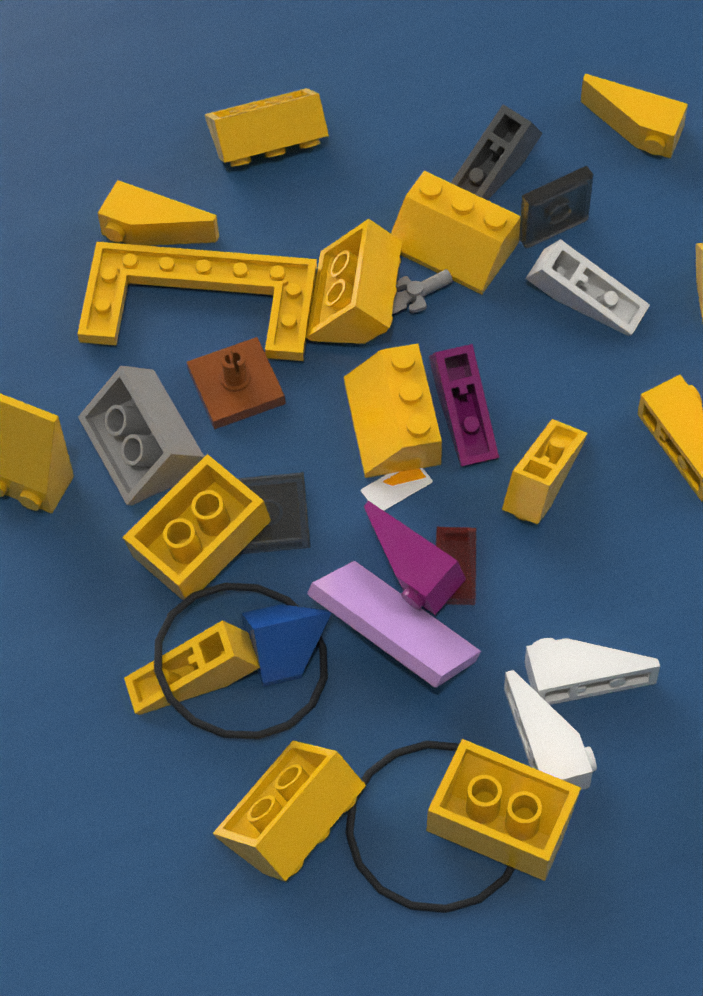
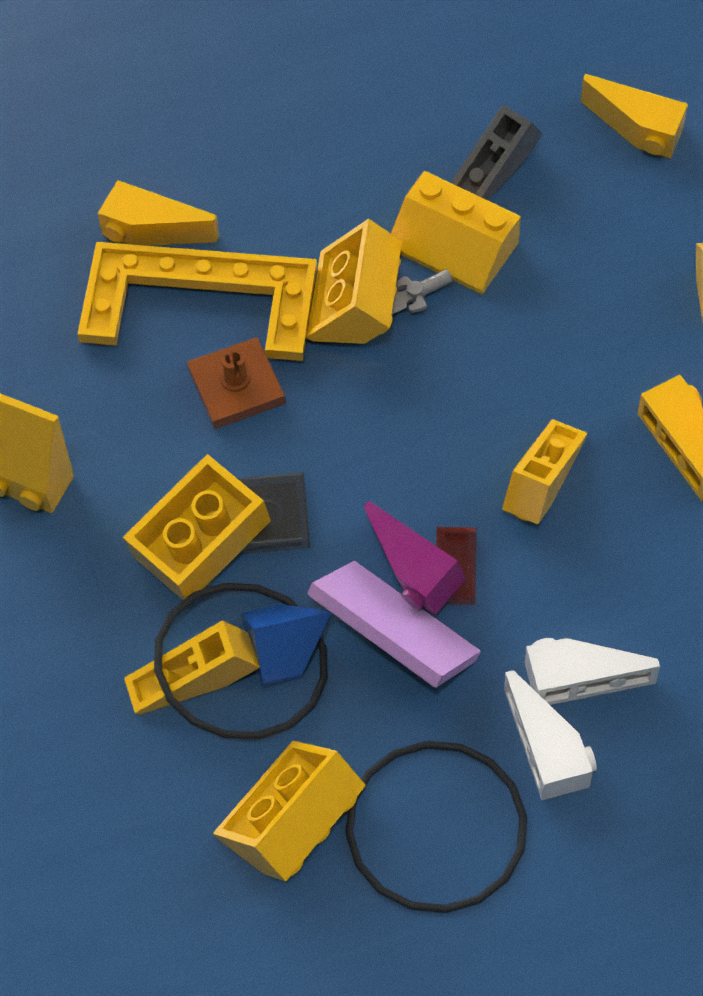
(139, 434): light grey slope -> none
(267, 126): yellow slope -> none
(393, 412): yellow slope -> none
(395, 487): white sticker -> none
(464, 404): magenta slope -> none
(502, 809): yellow slope -> none
(555, 207): clear smoke tile -> none
(586, 288): white slope -> none

